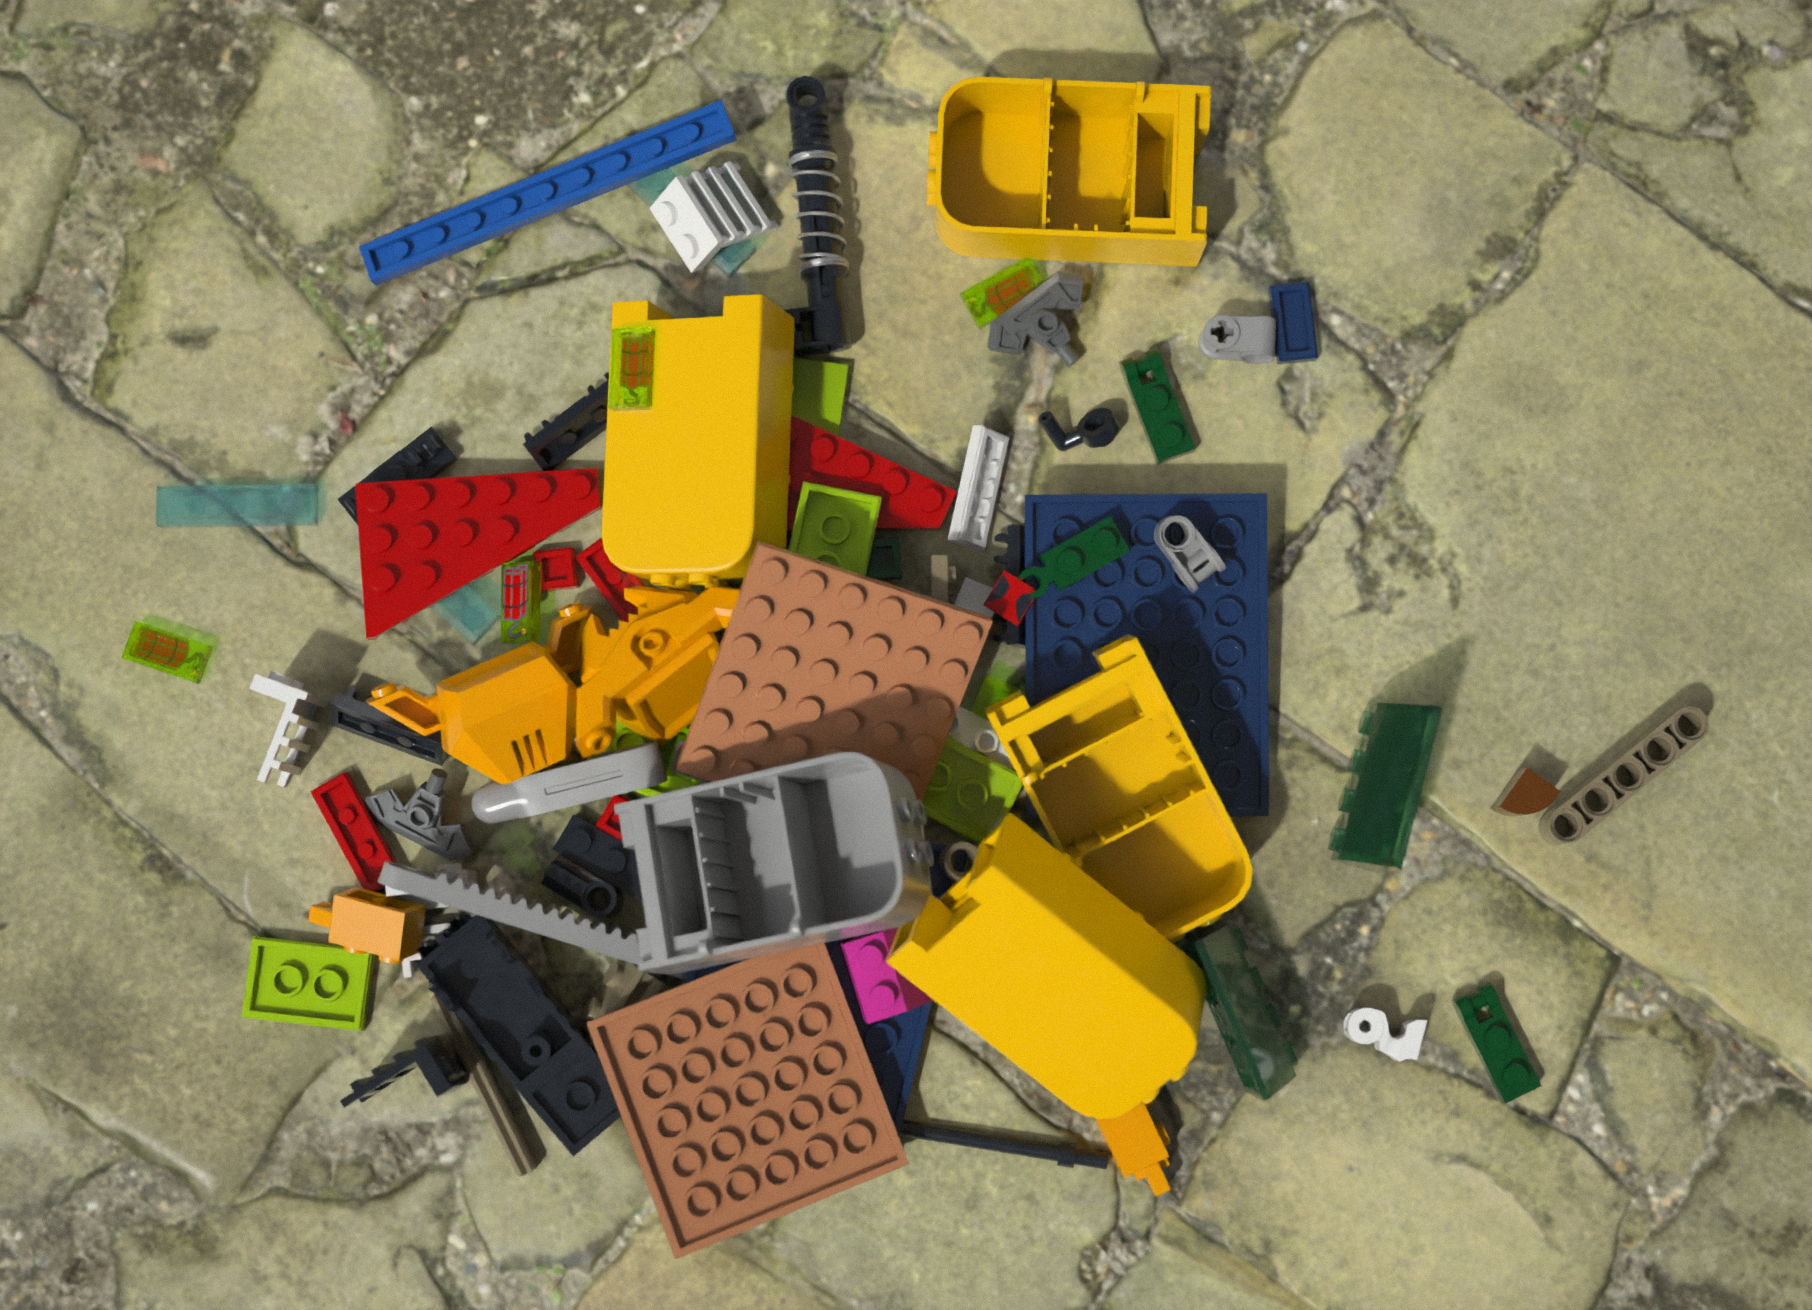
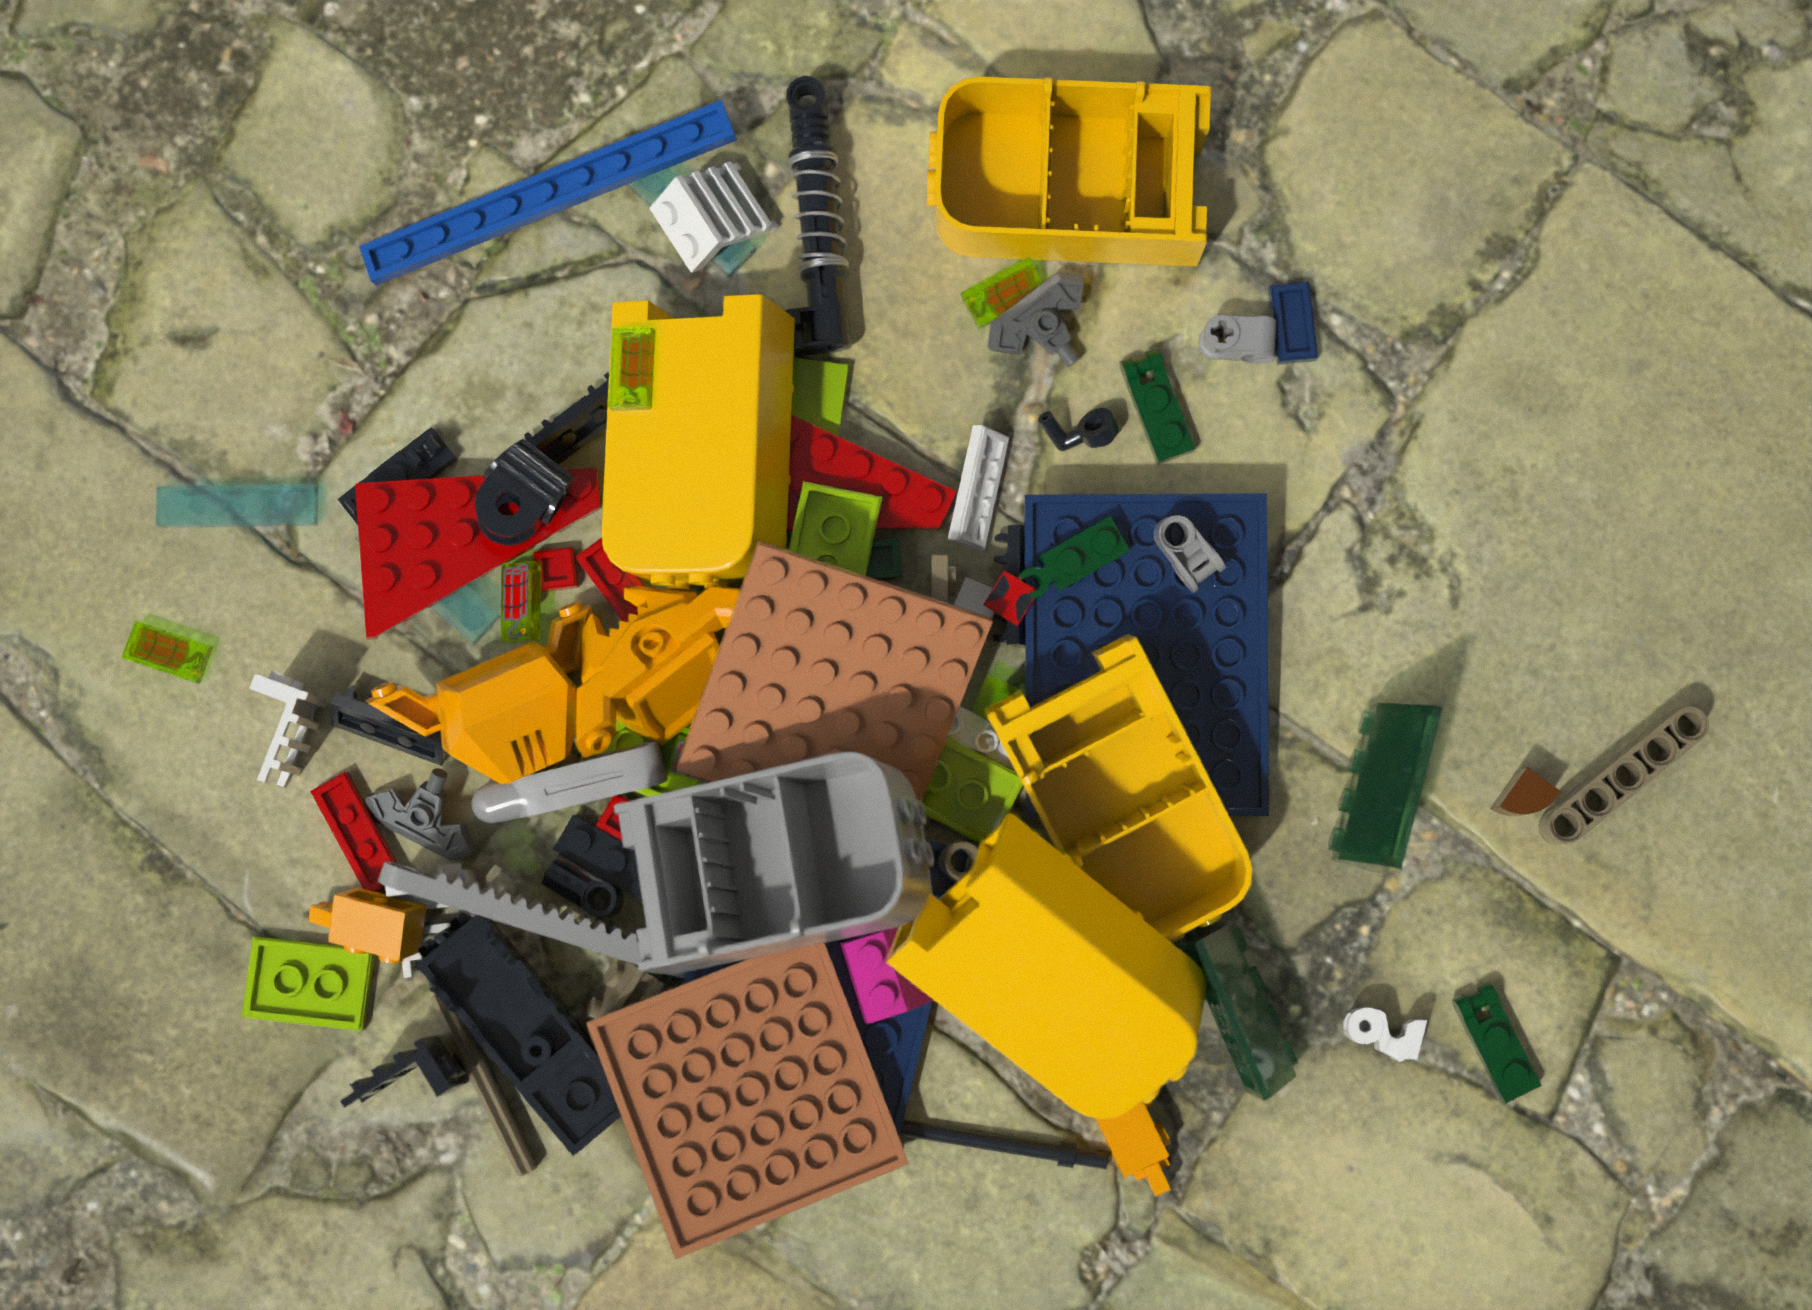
(530, 482): none -> black piece

